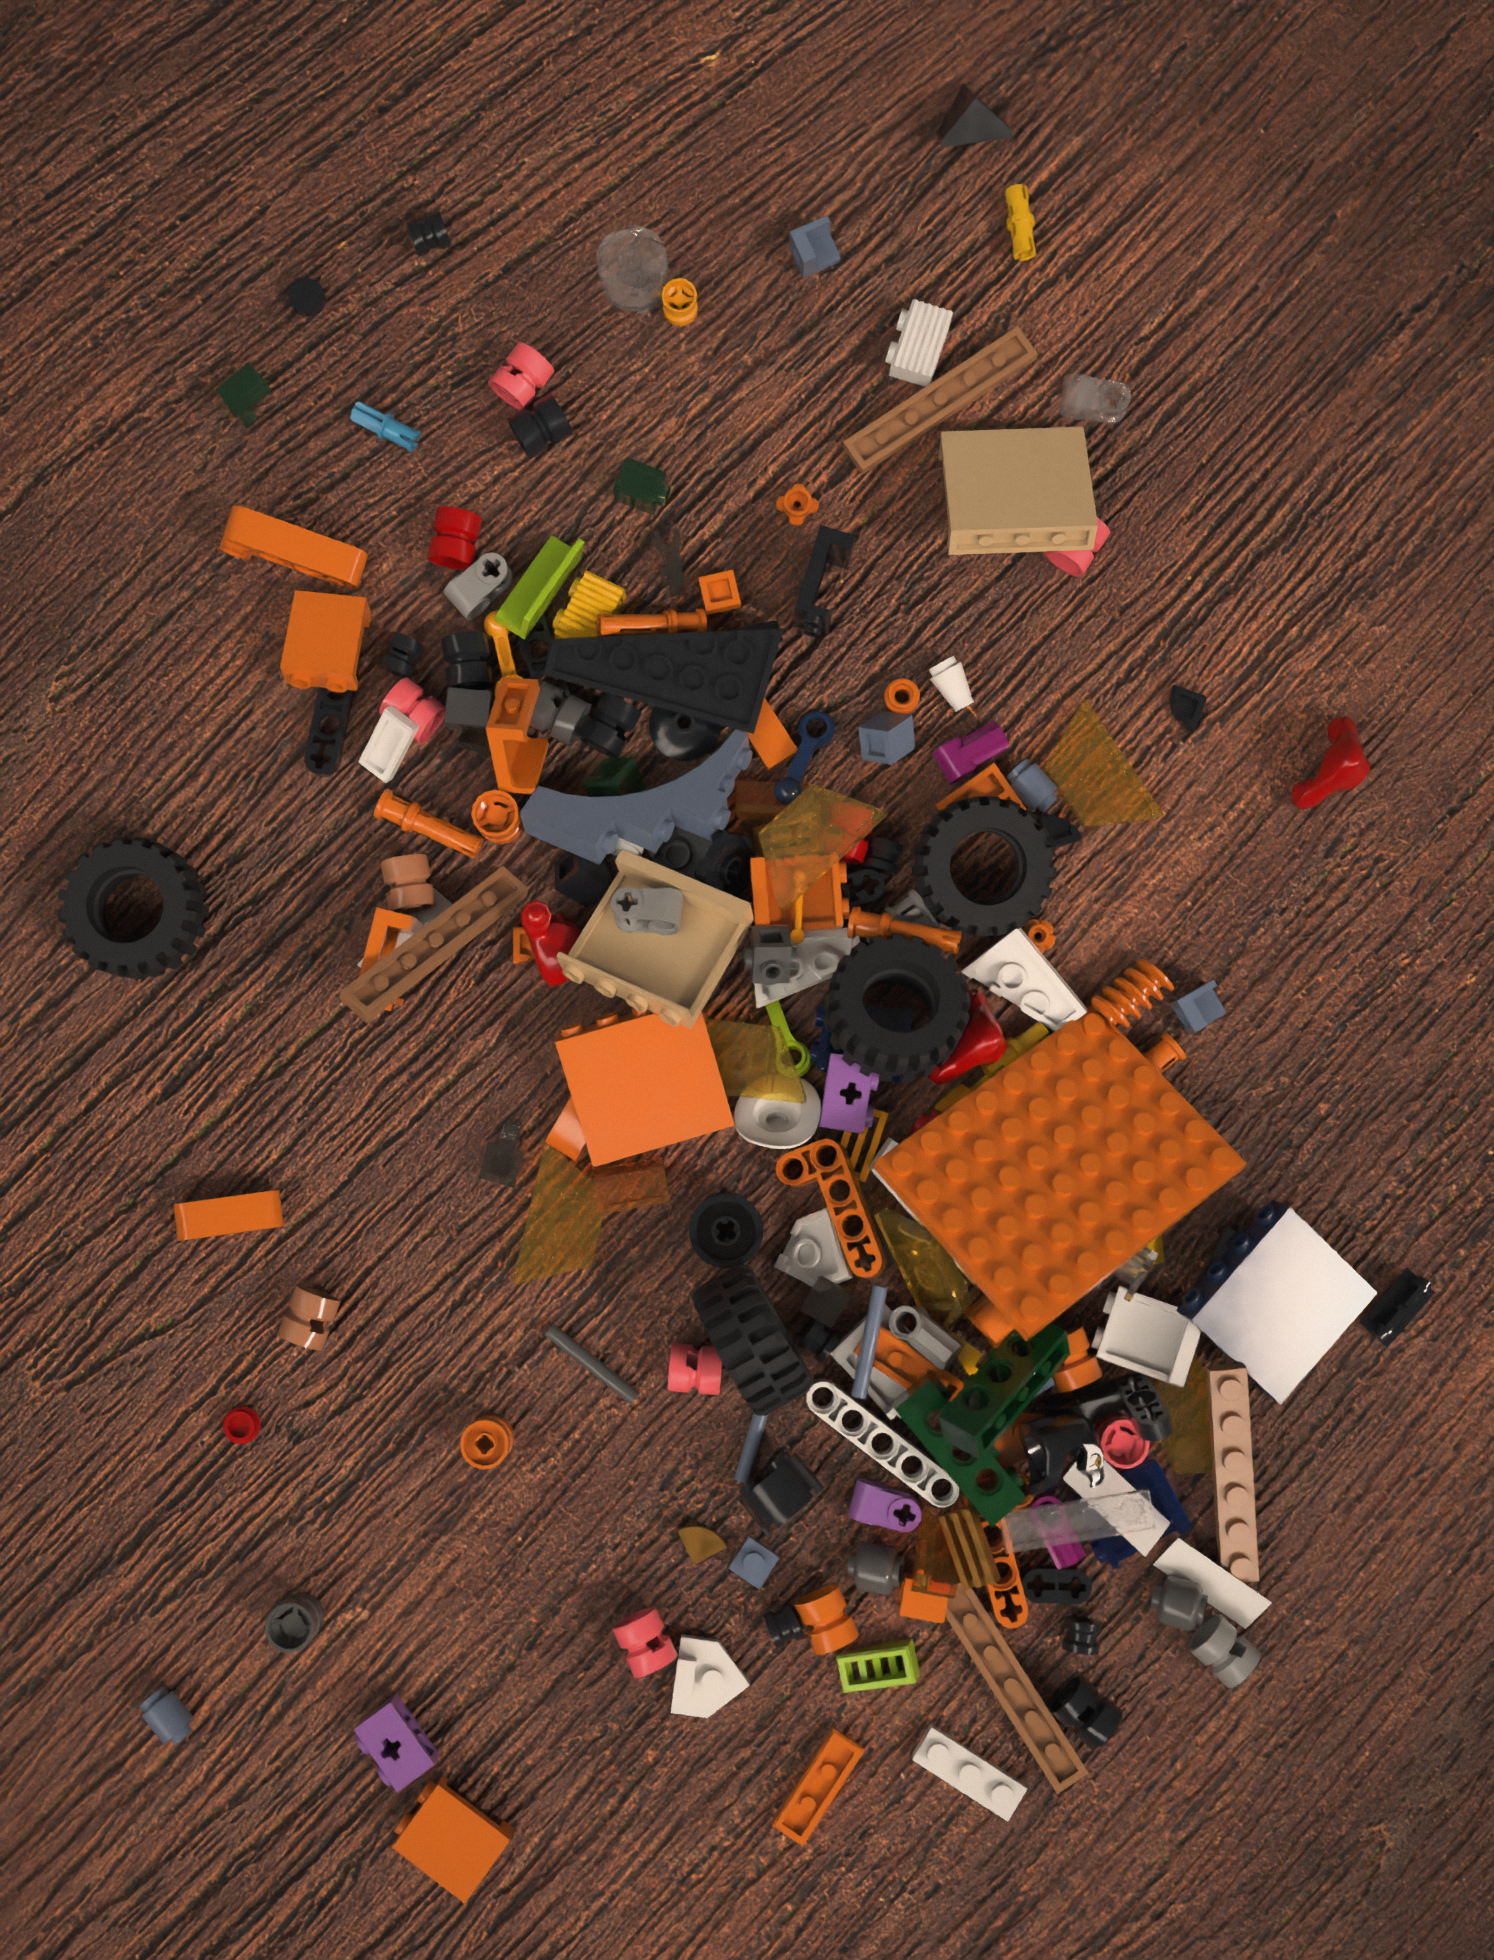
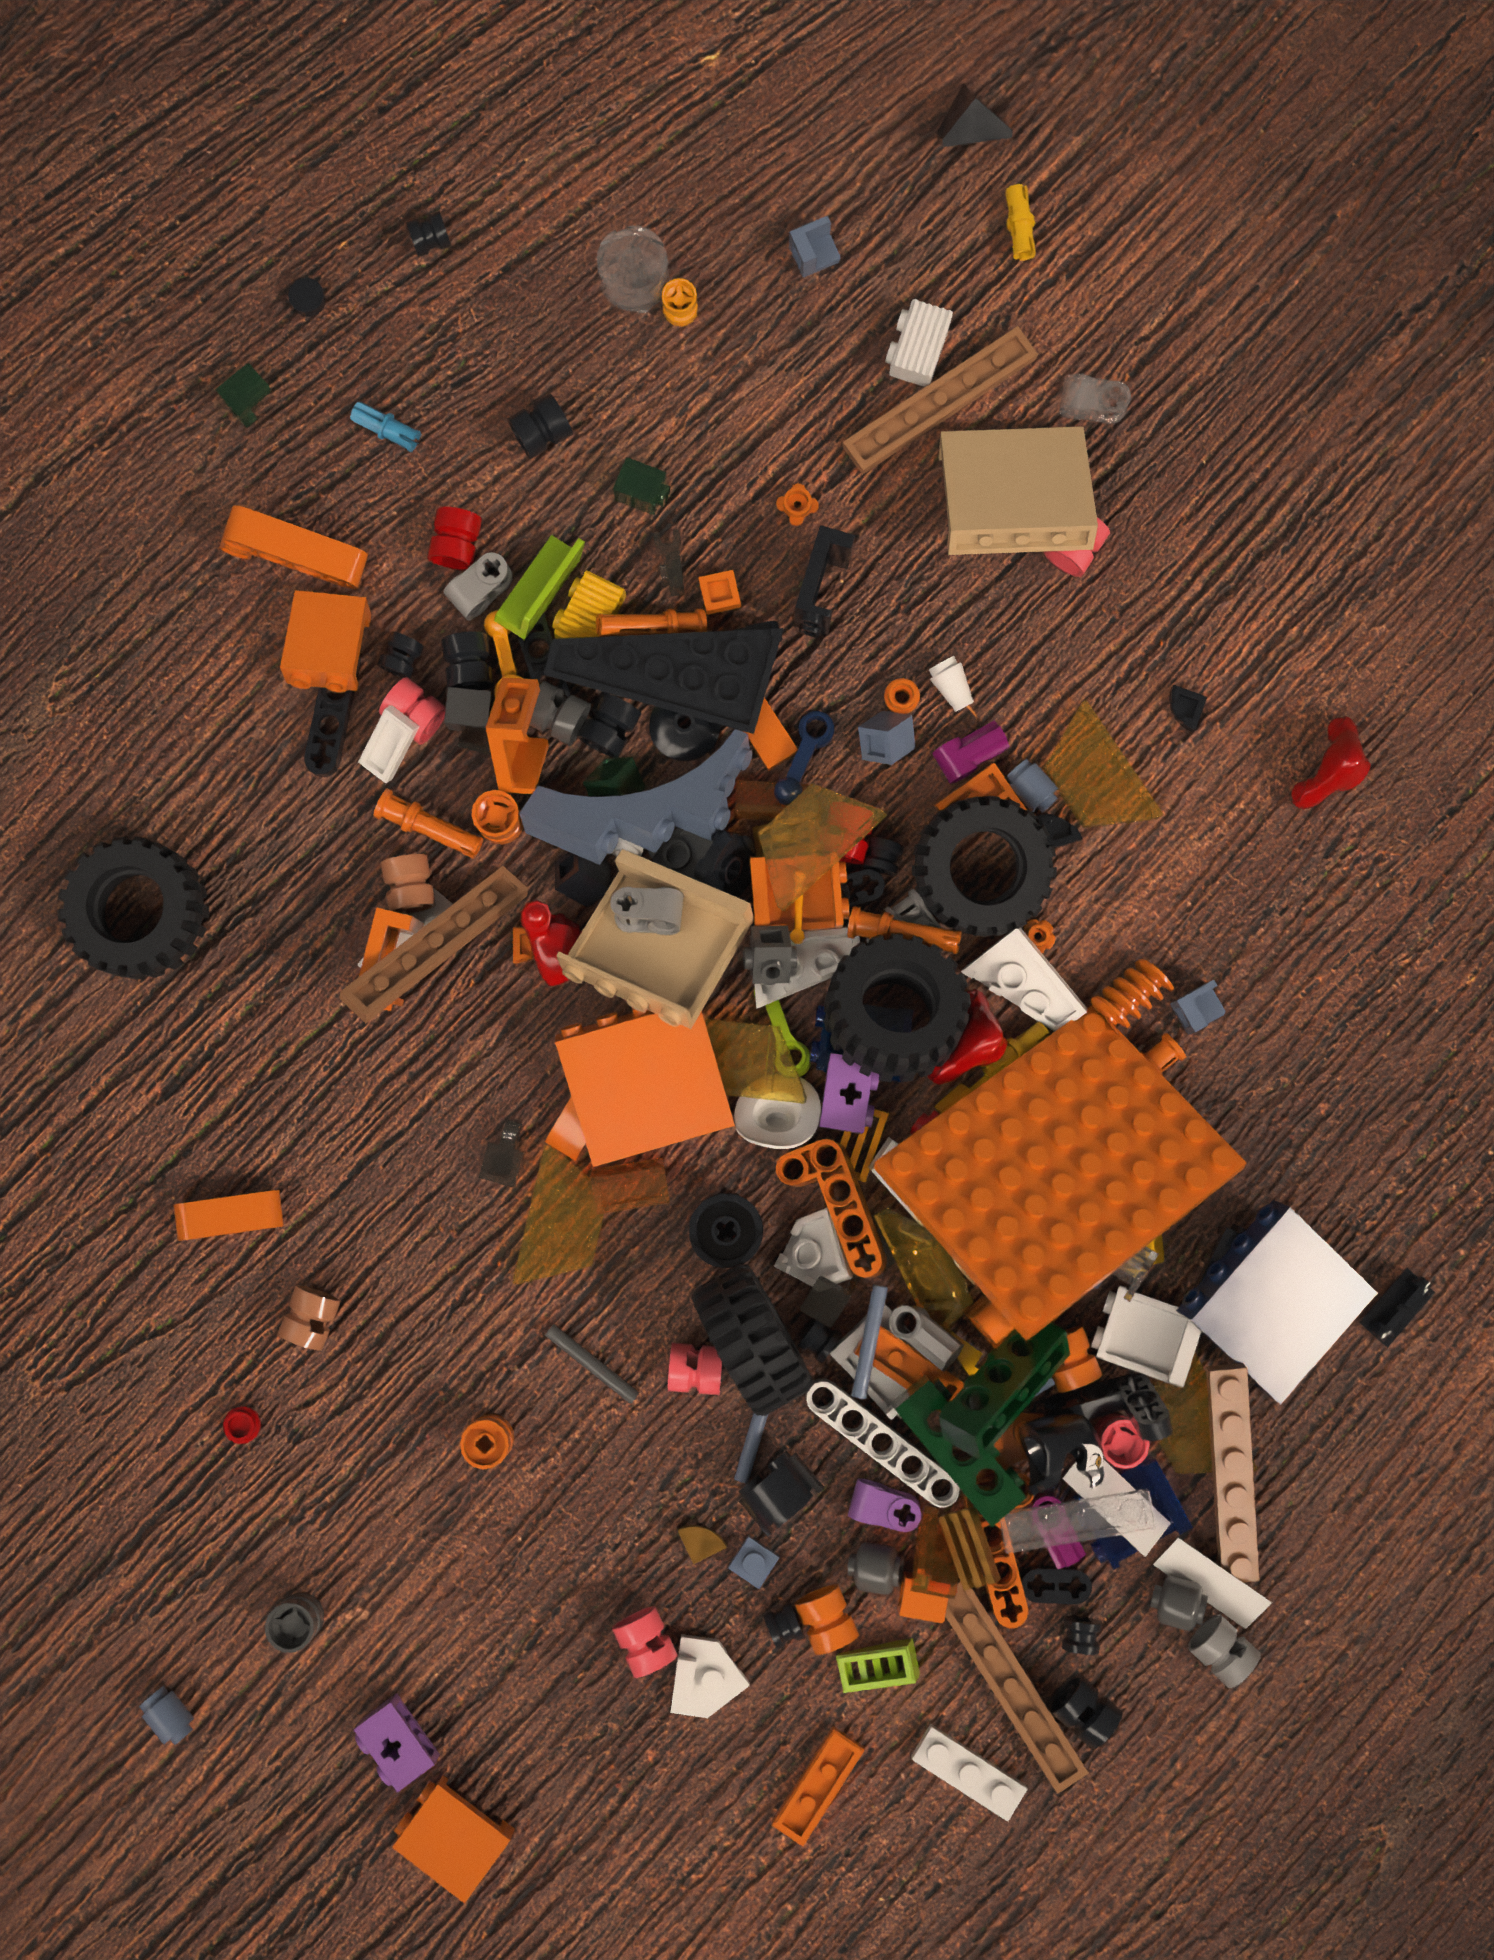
(521, 376): coral wheel -> none

